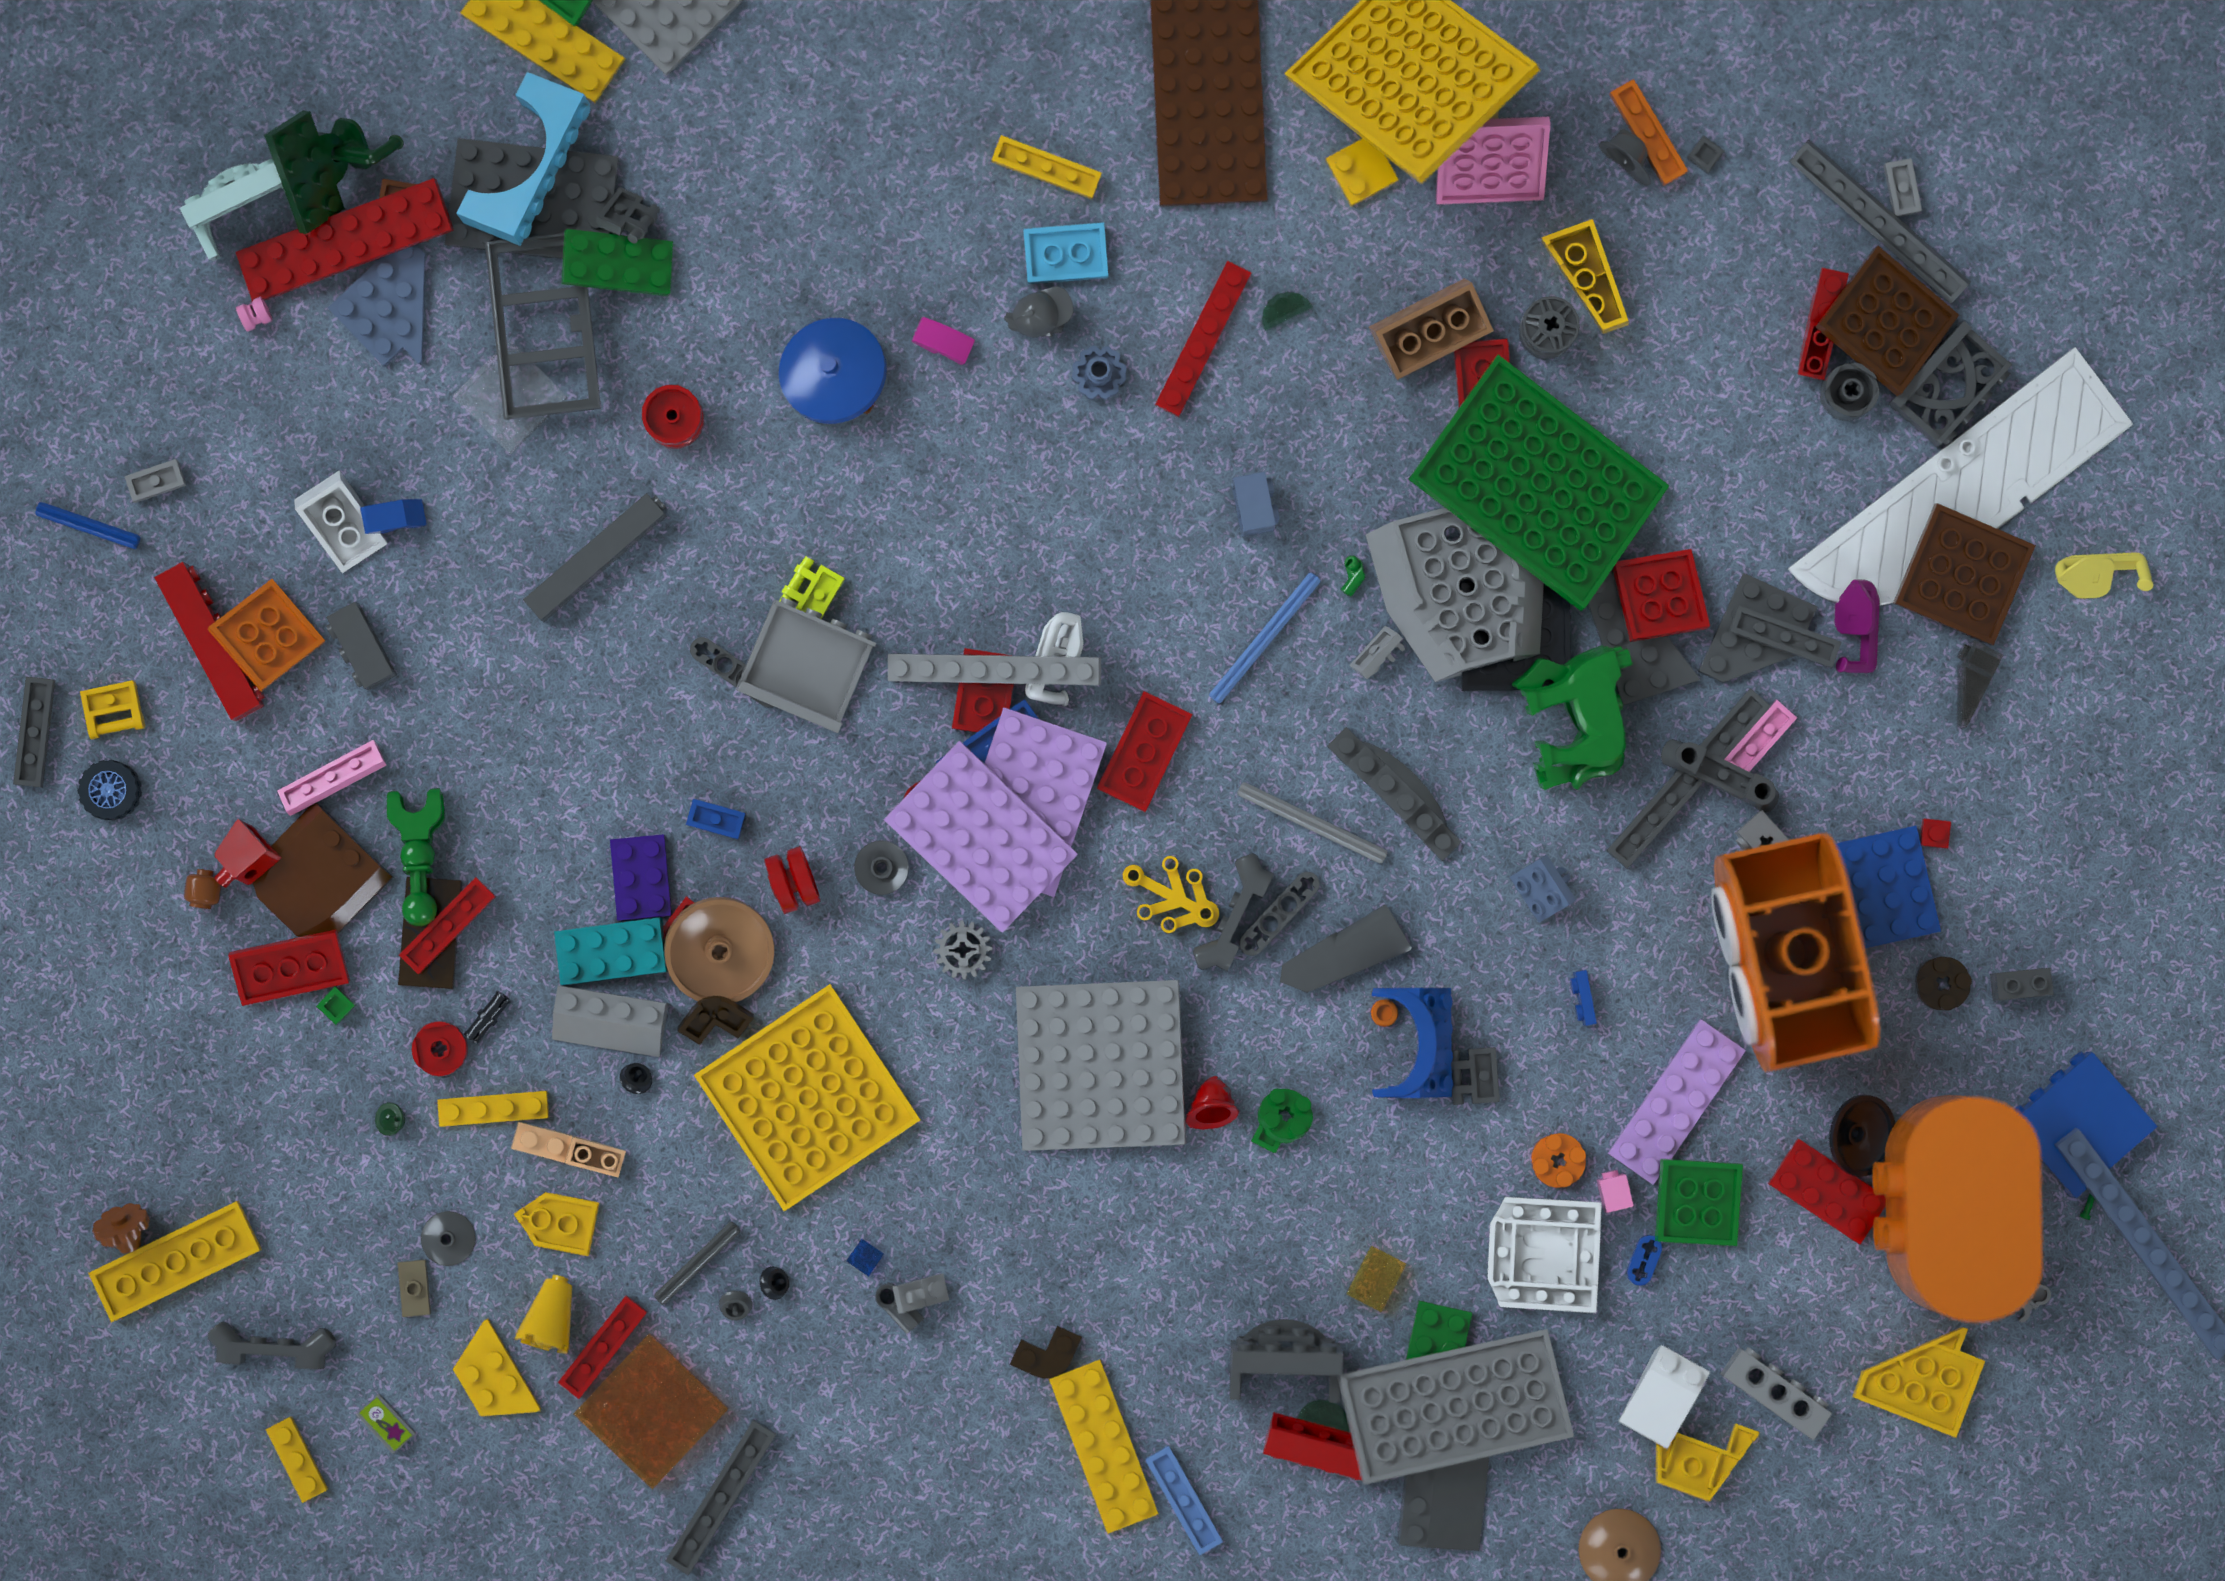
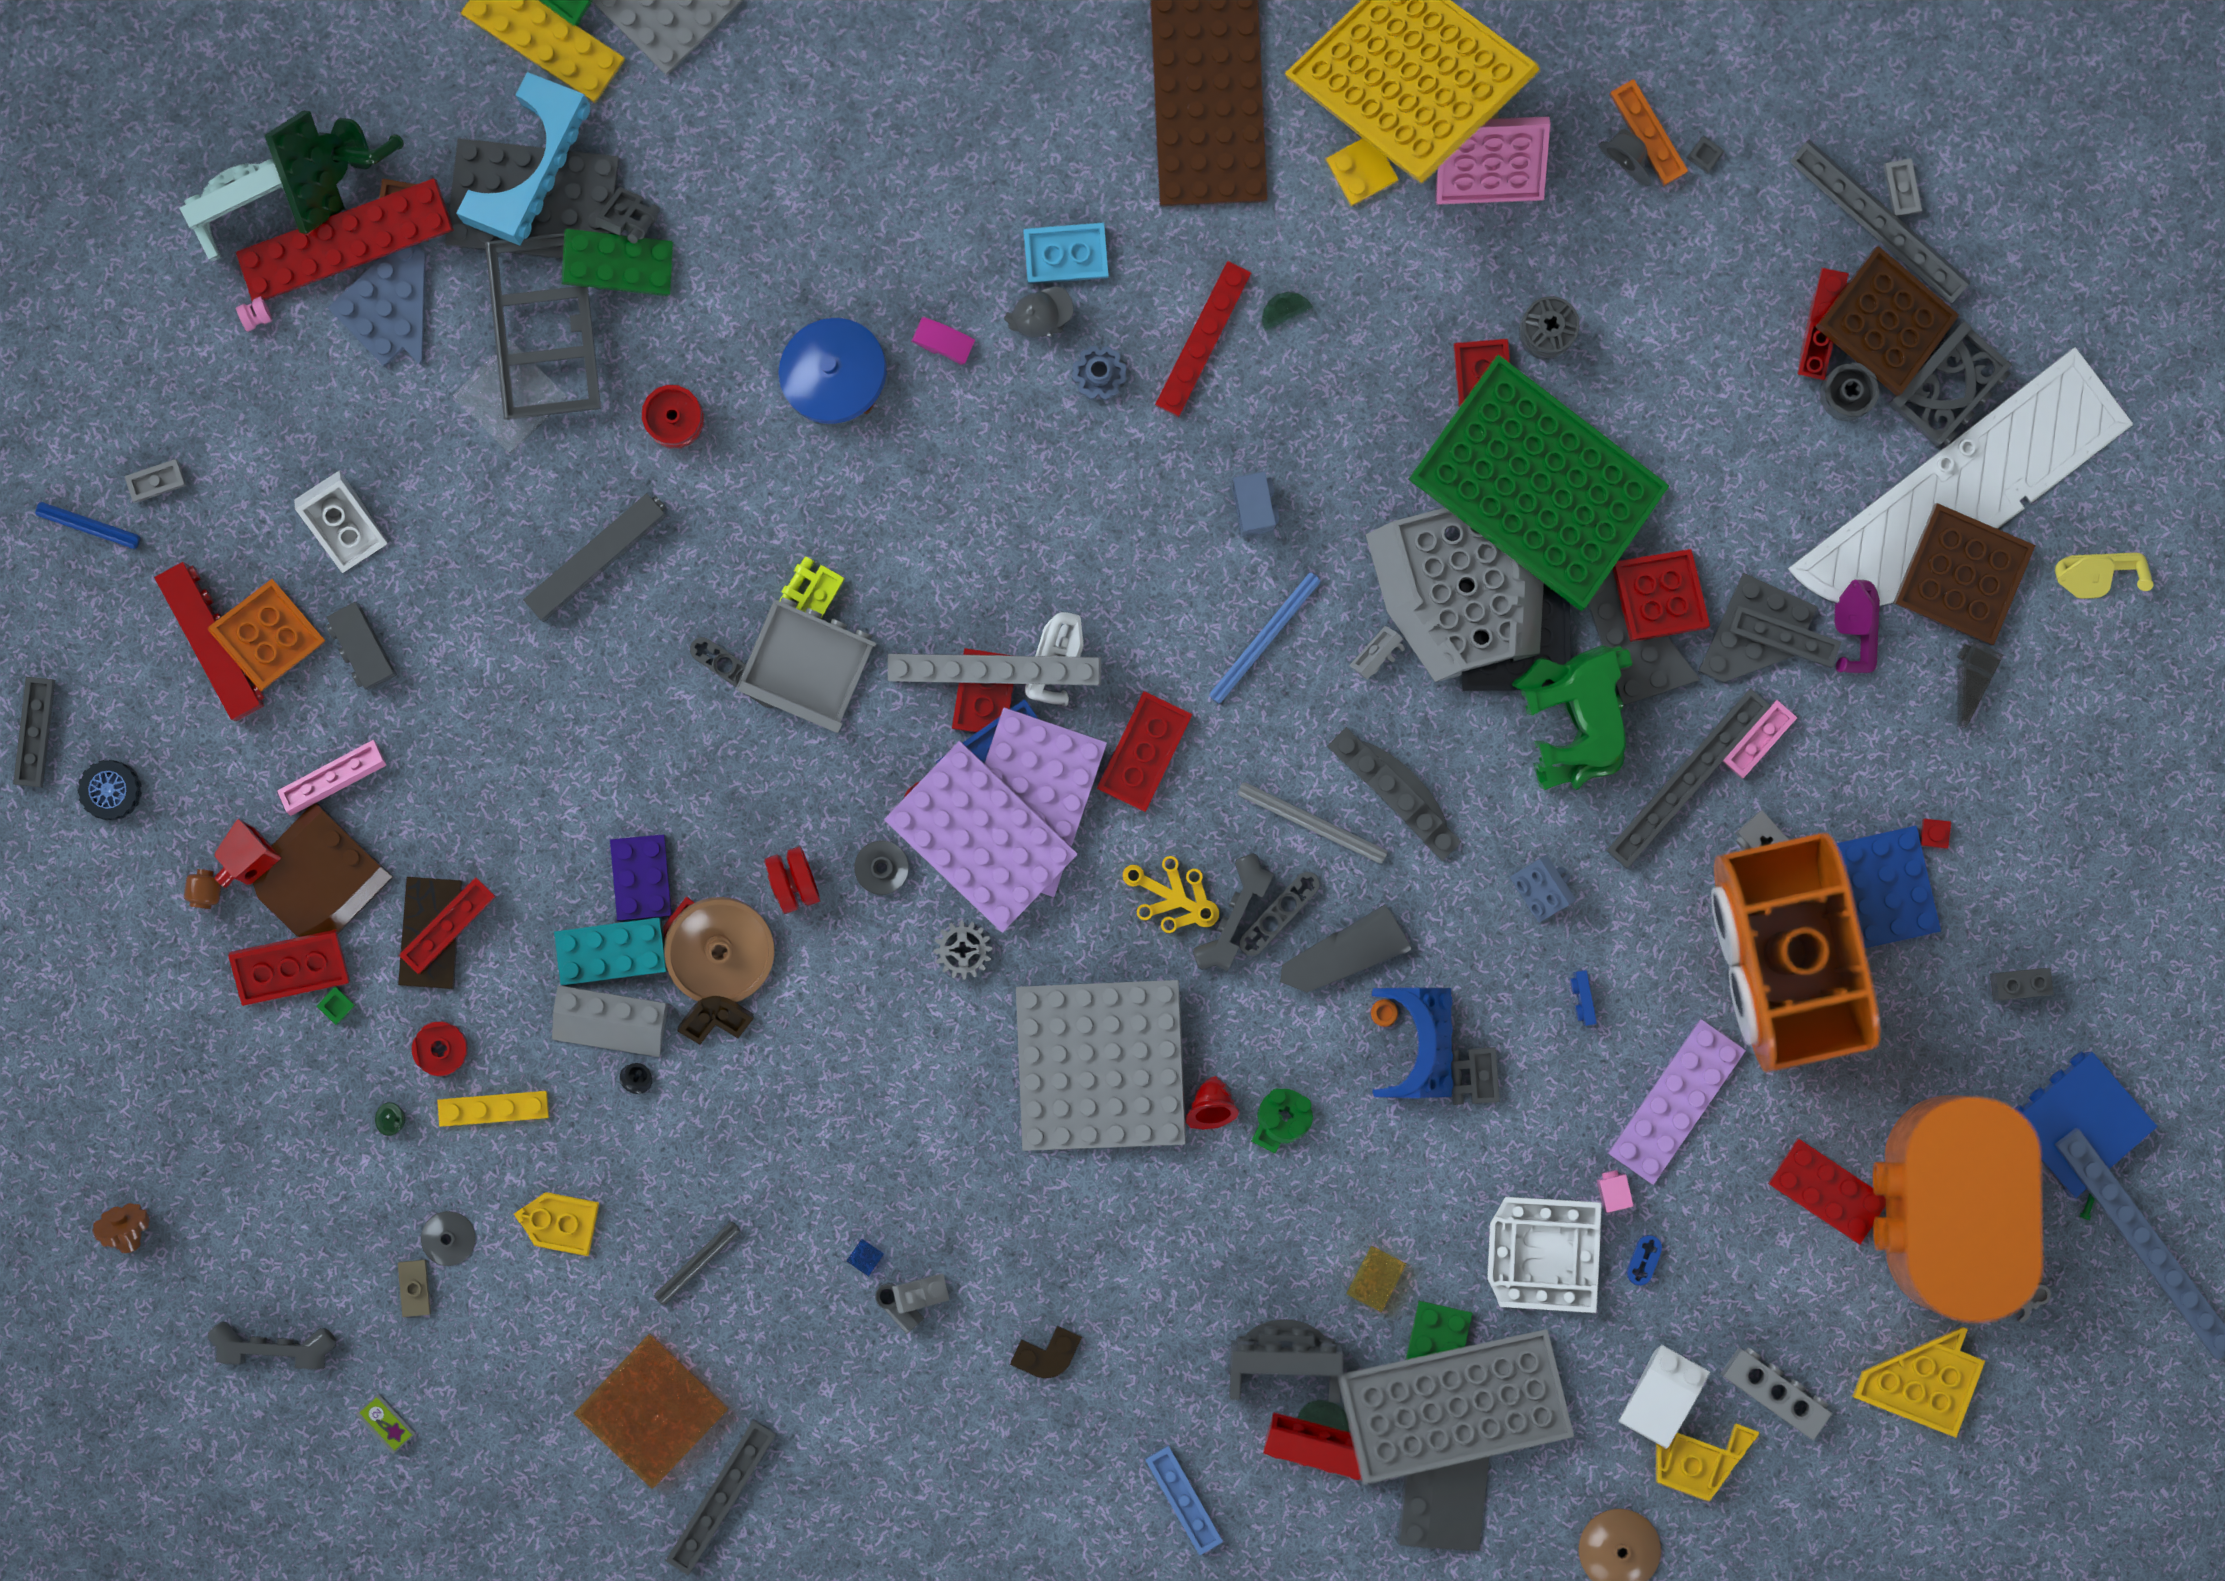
(111, 700): yellow plate -> none
(175, 1261): yellow plate -> none
(296, 1459): yellow plate -> none
(393, 515): blue slope -> none
(417, 853): green piece -> none
(487, 1017): black pin -> none
(493, 1377): yellow wing -> none
(549, 1317): yellow cone -> none
(568, 1149): light nougat slope -> none
(602, 1347): red plate -> none
(716, 819): blue plate -> none
(735, 1305): dark grey hat -> none
(774, 1283): black hat -> none
(807, 1097): yellow plate -> none
(1046, 167): yellow plate -> none
(1103, 1446): yellow plate -> none
(1355, 575): green arm -> none
(1431, 328): medium nougat slope -> none
(1553, 1145): orange plate -> none
(1586, 268): yellow wedge -> none
(1698, 1202): green plate -> none
(1720, 774): dark grey plate -> none
(1860, 1134): black dish -> none
(1928, 986): dark brown plate -> none

